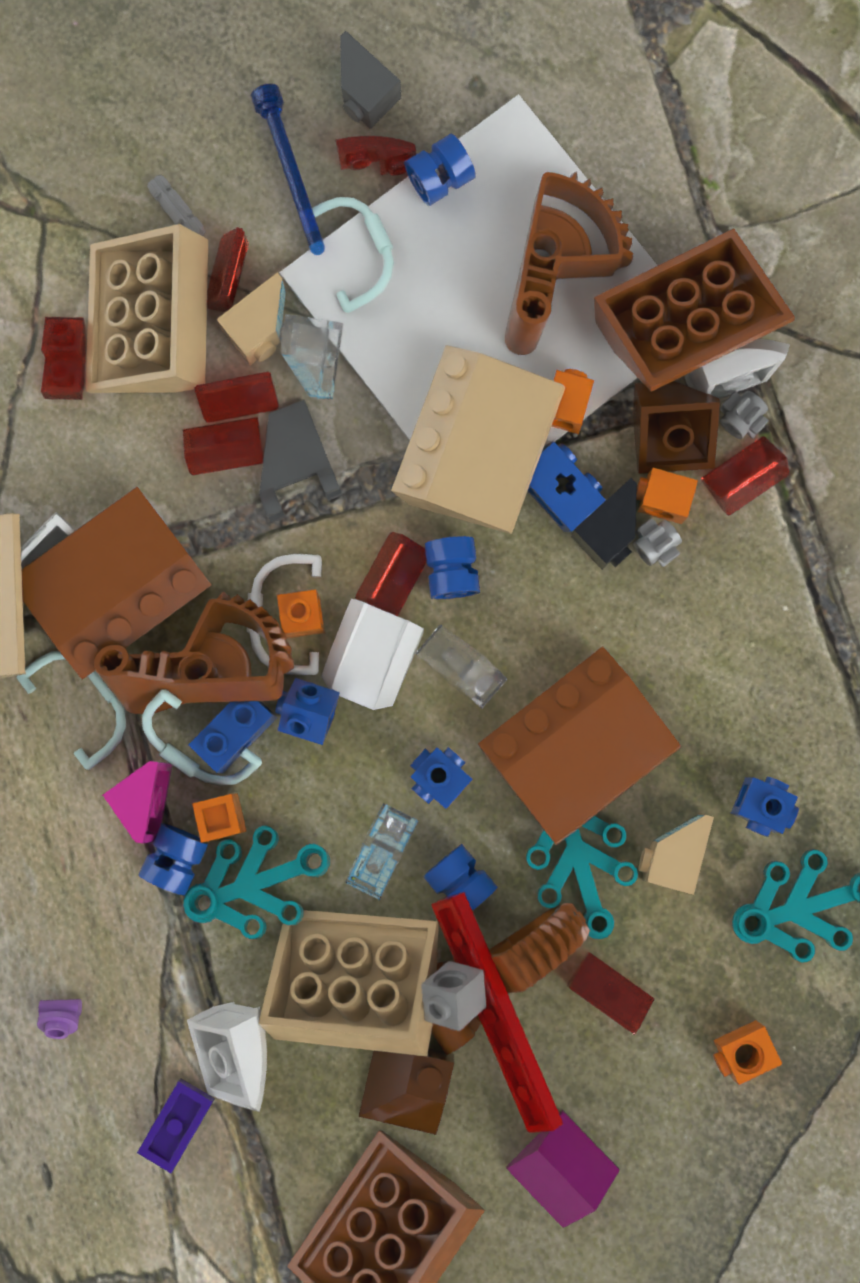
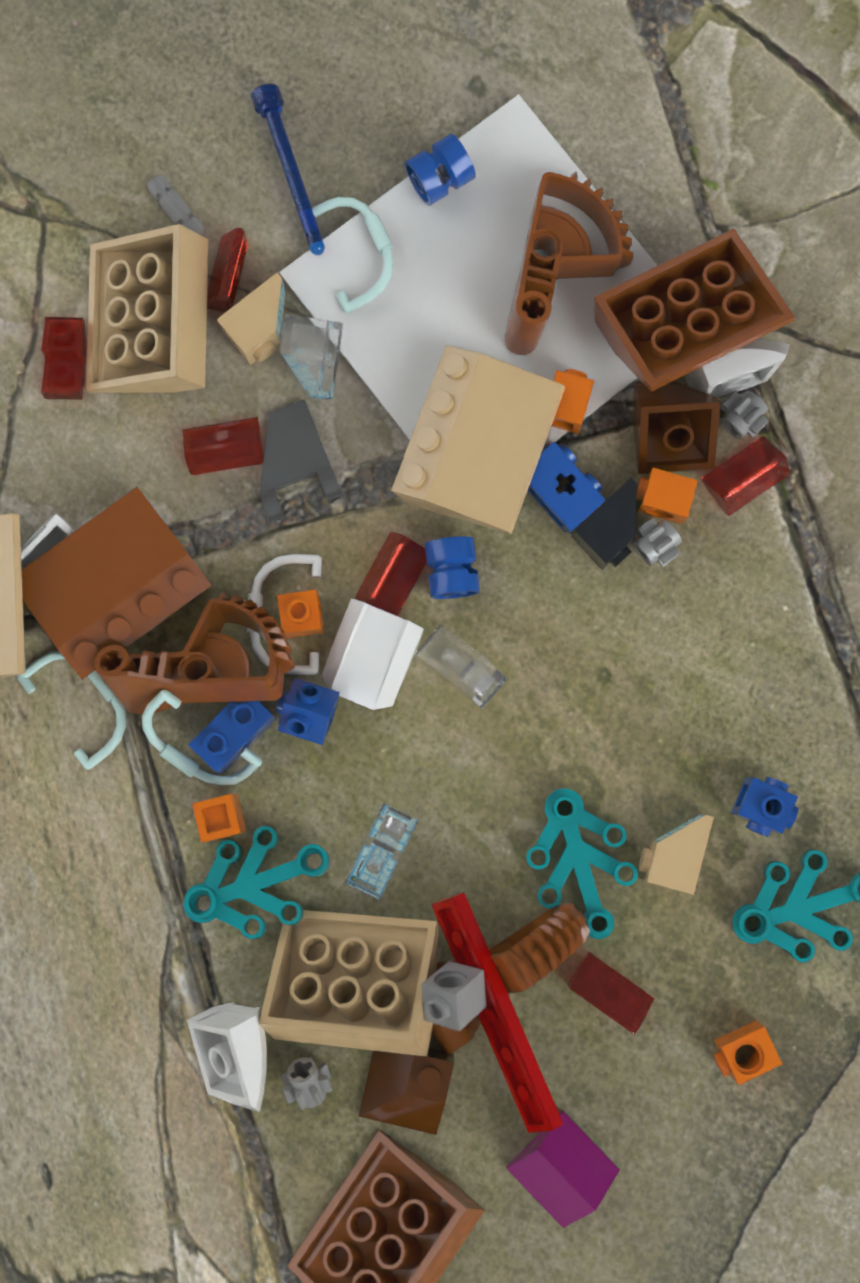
(59, 1017): medium lavender plate -> none
(141, 800): dark pink slope -> none
(175, 1125): dark purple plate -> none
(176, 845): blue wheel -> none
(237, 397): clear red slope -> none
(306, 1082): none -> light grey gear
(361, 151): clear red slope -> none
(366, 83): dark grey slope -> none
(455, 780): blue brick -> none
(457, 875): blue wheel -> none
(579, 745): dark orange slope -> none

